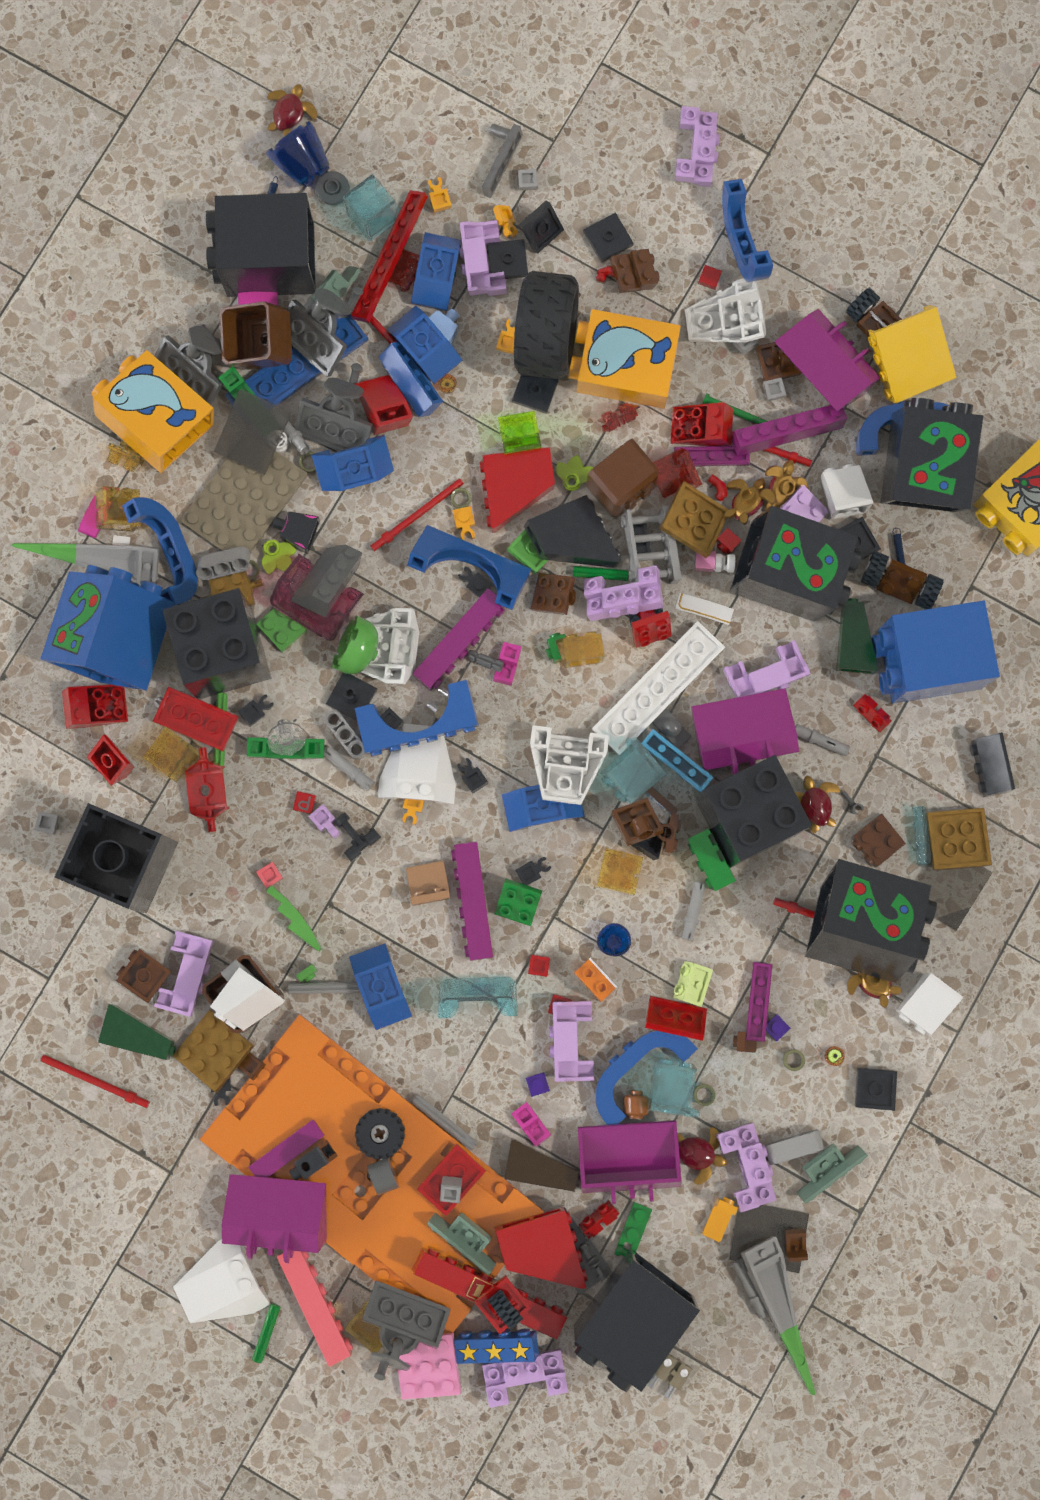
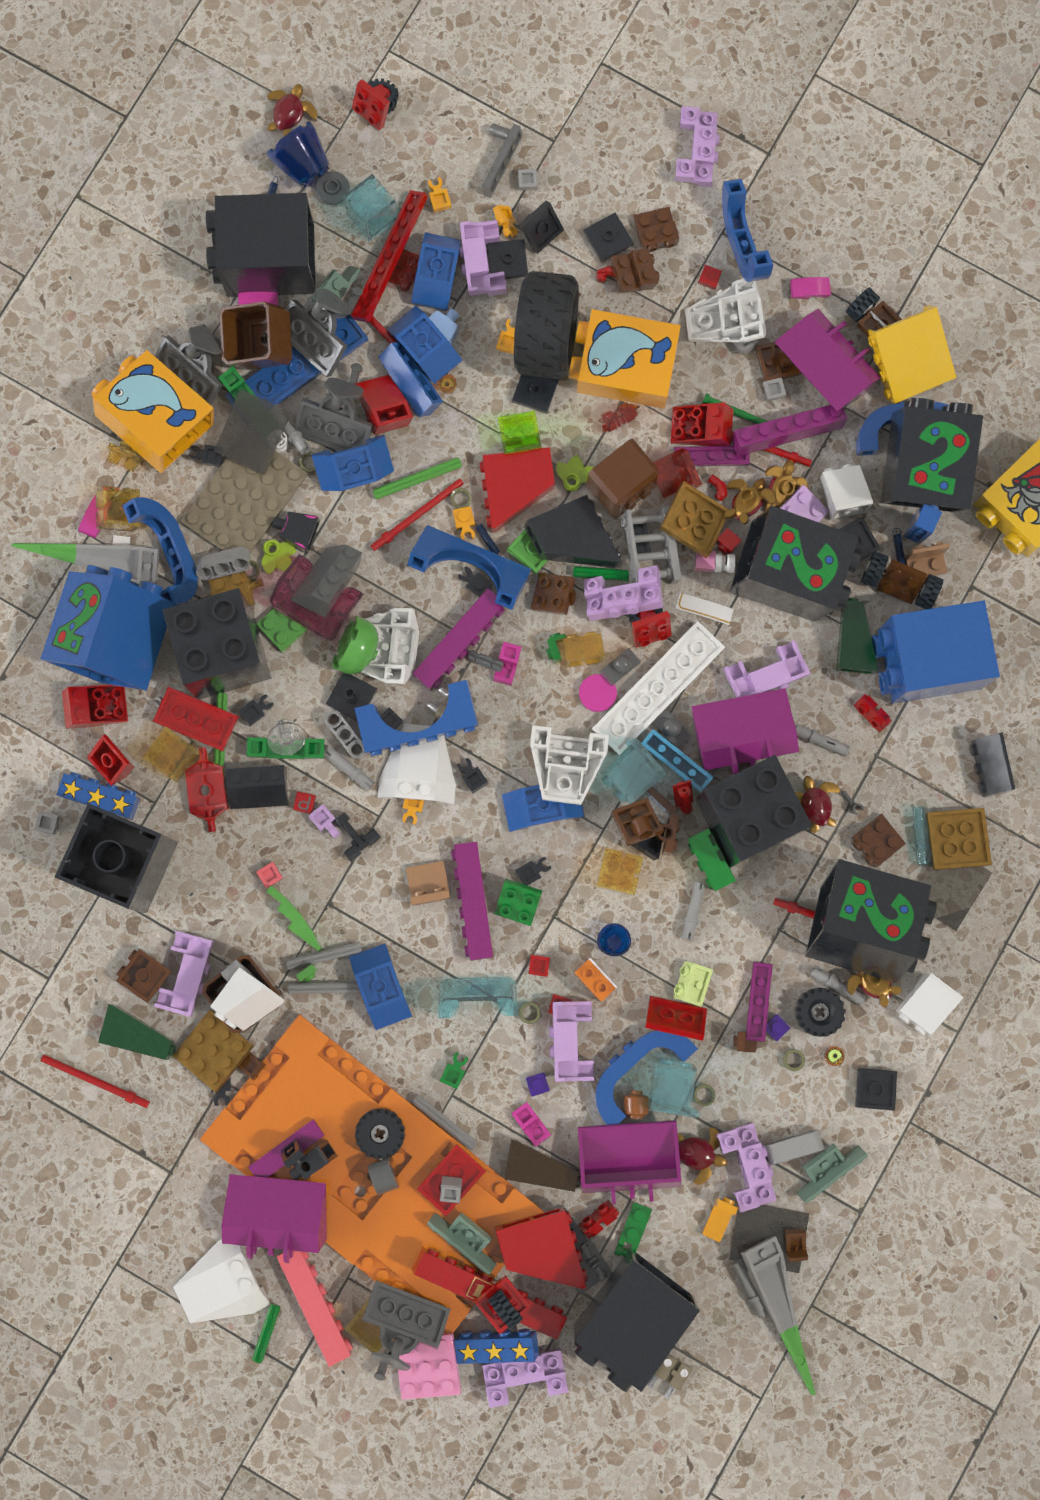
(104, 797): none -> blue brick
(207, 455): none -> black plate
(257, 787): none -> black slope
(292, 1153): none -> black plate
(322, 956): none -> light grey axle
(375, 101): none -> red plate
(417, 478): none -> bright green axle
(453, 1073): none -> green plate
(486, 538): none -> dark blue piece
(538, 1013): none -> olive piece
(597, 693): none -> dark pink tile
(620, 666): none -> dark grey tile
(656, 229): none -> reddish brown plate
(683, 796): none -> red hinge
(810, 287): none -> dark pink slope
(831, 981): none -> light grey pin
(832, 1012): none -> black bush
(922, 523): none -> blue brick
(928, 559): none -> medium nougat bracket

